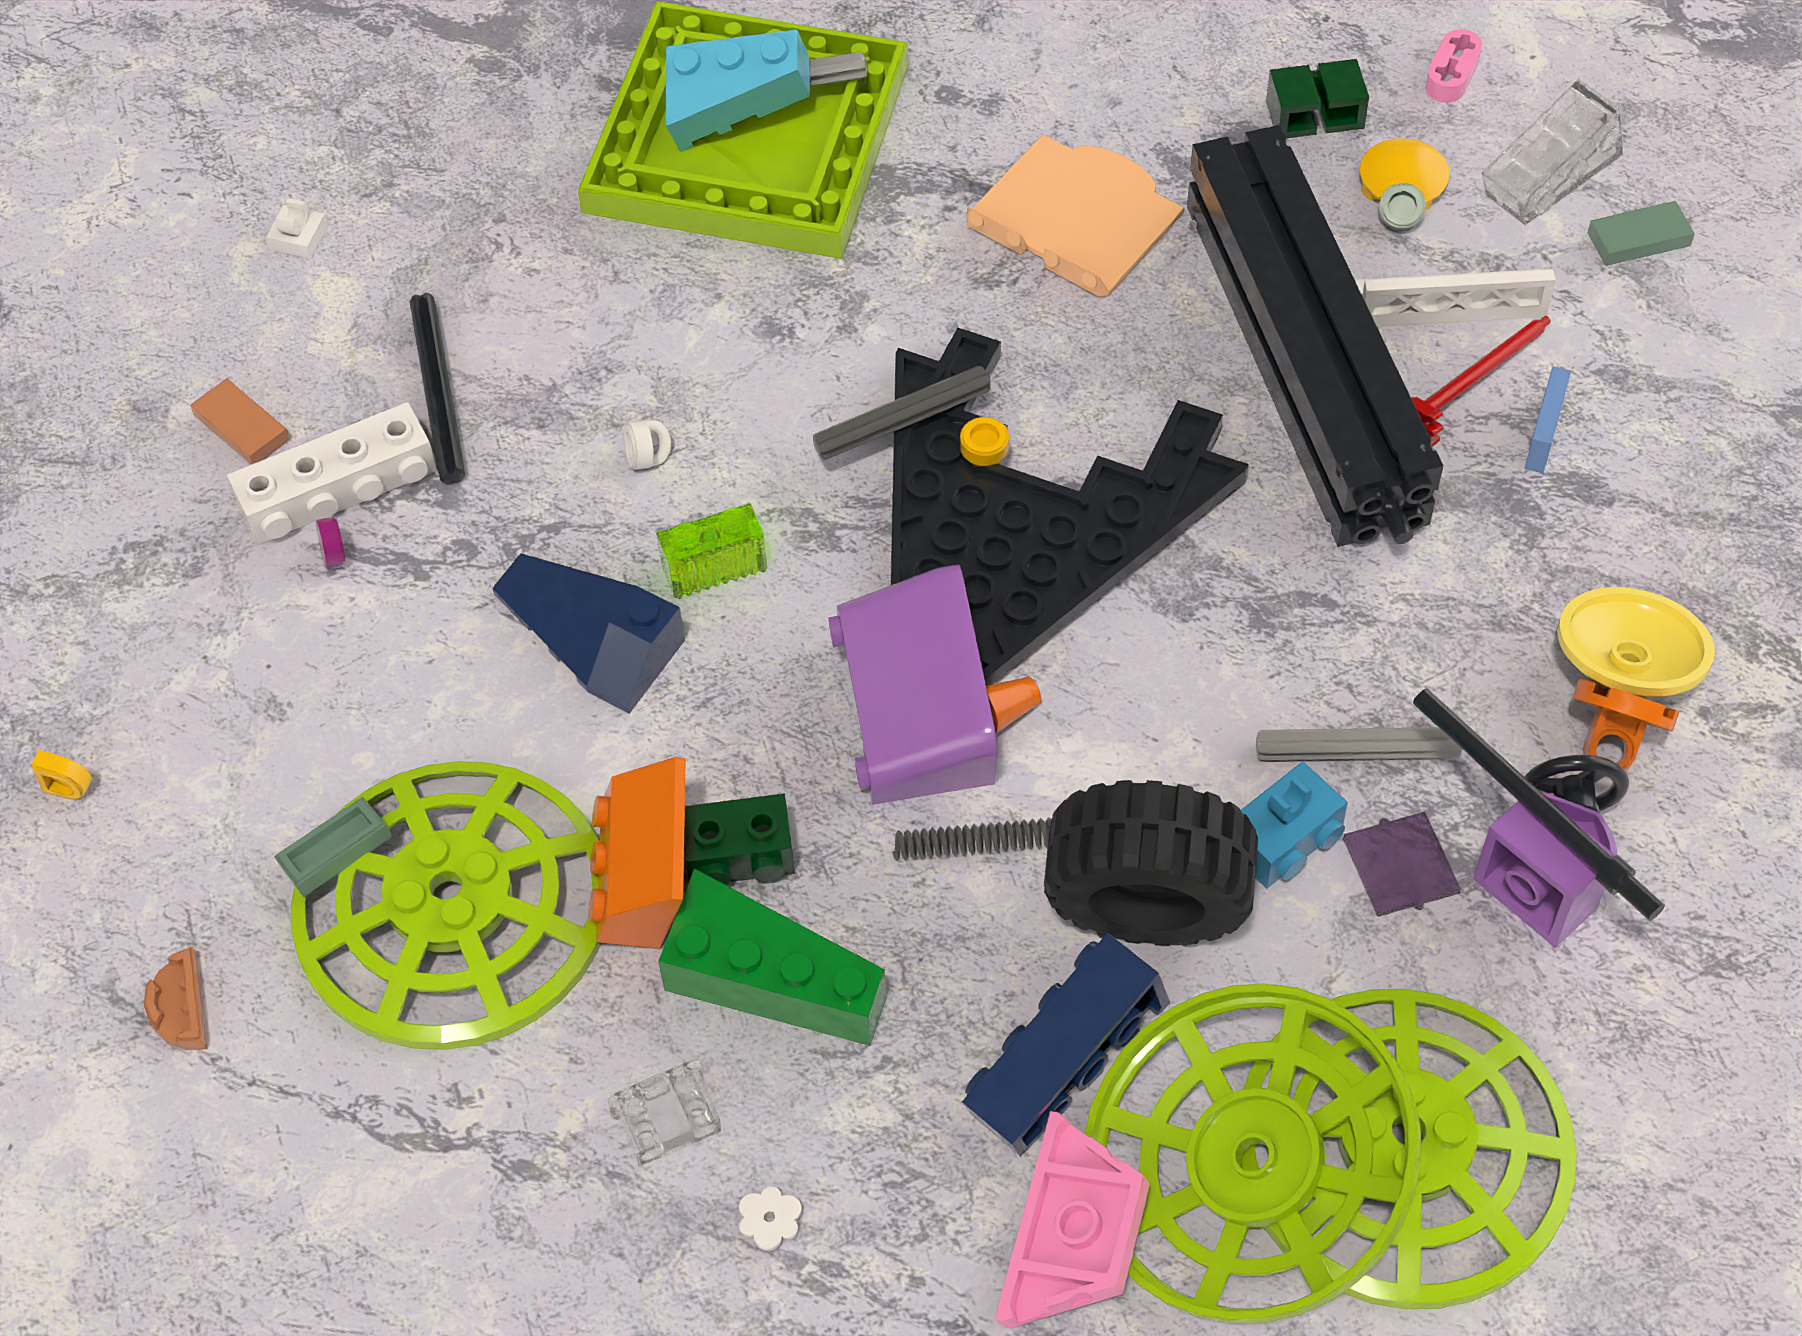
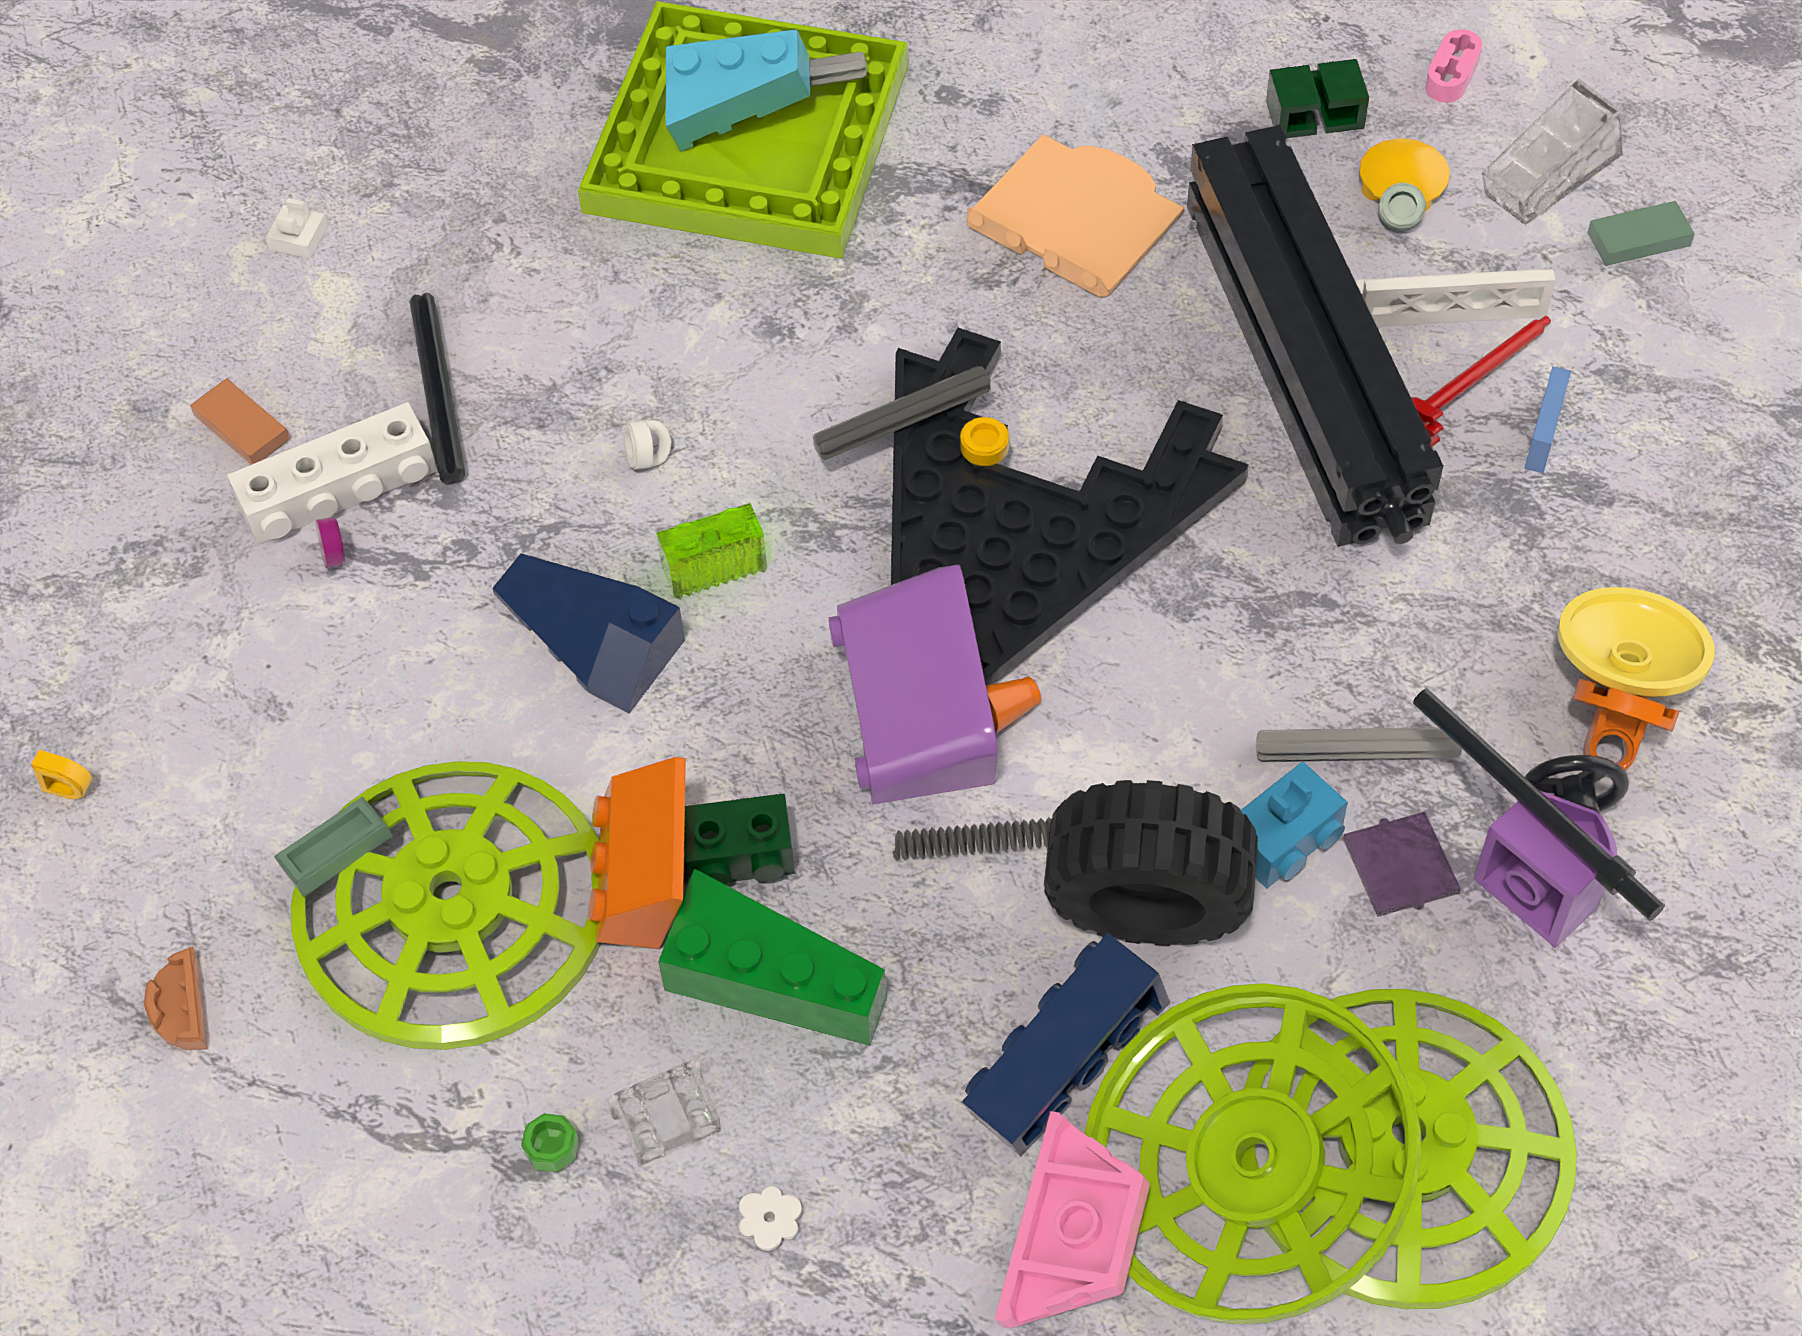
(550, 1142): none -> bright green tile

